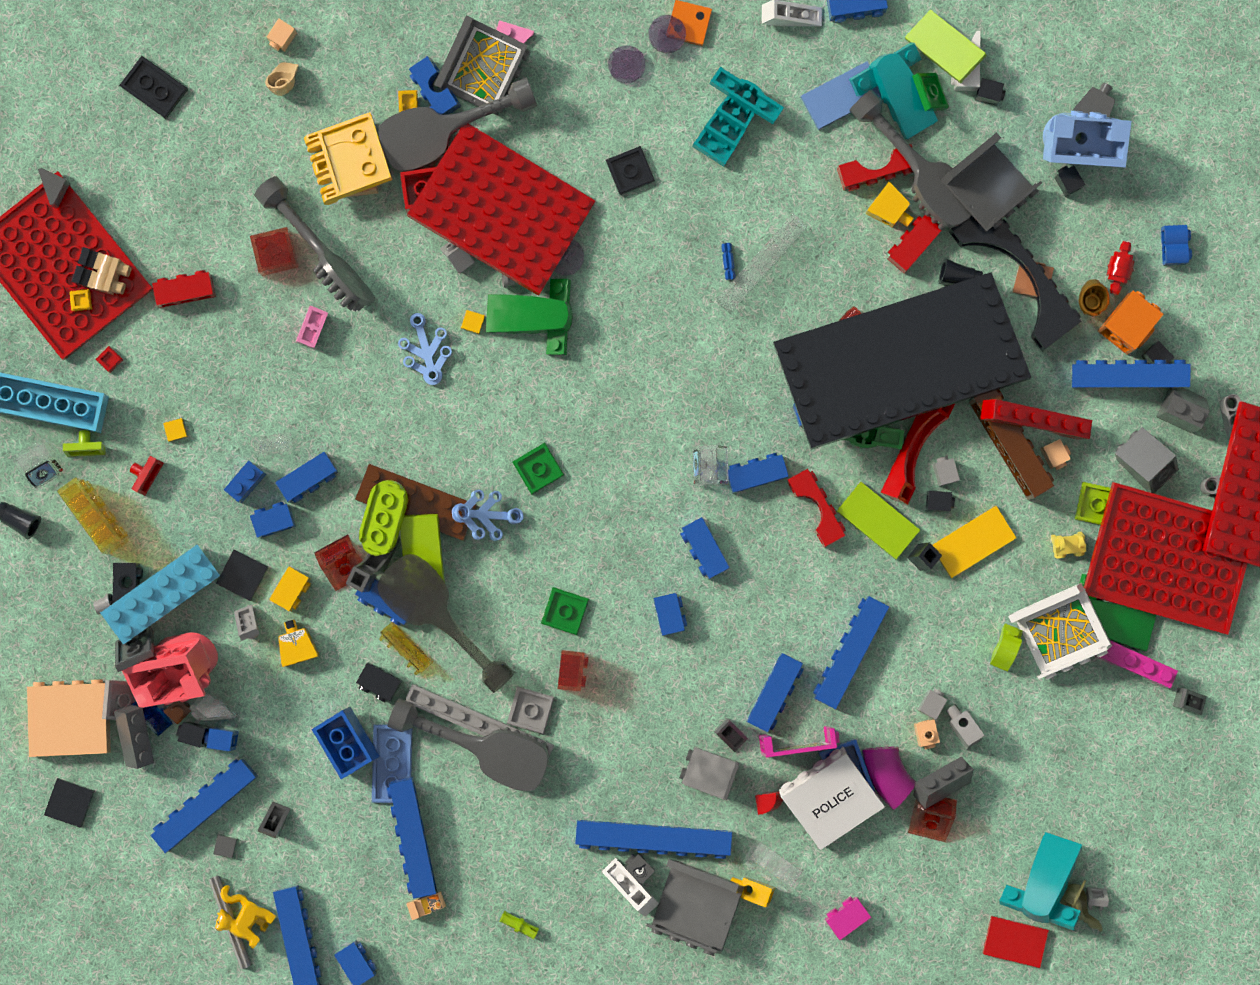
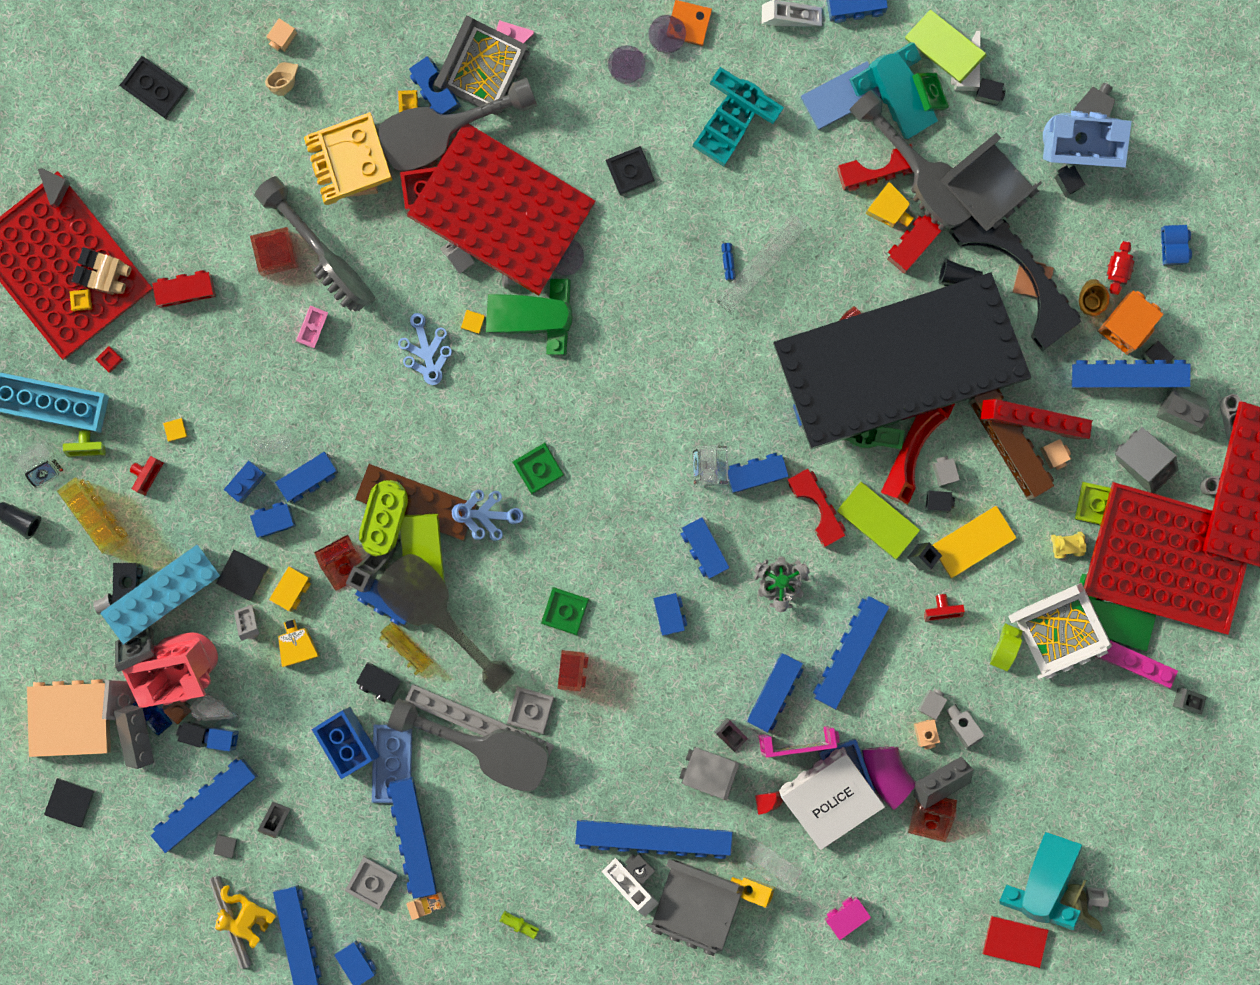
(371, 882): none -> light grey plate
(791, 589): none -> light grey plant
(943, 610): none -> red tile

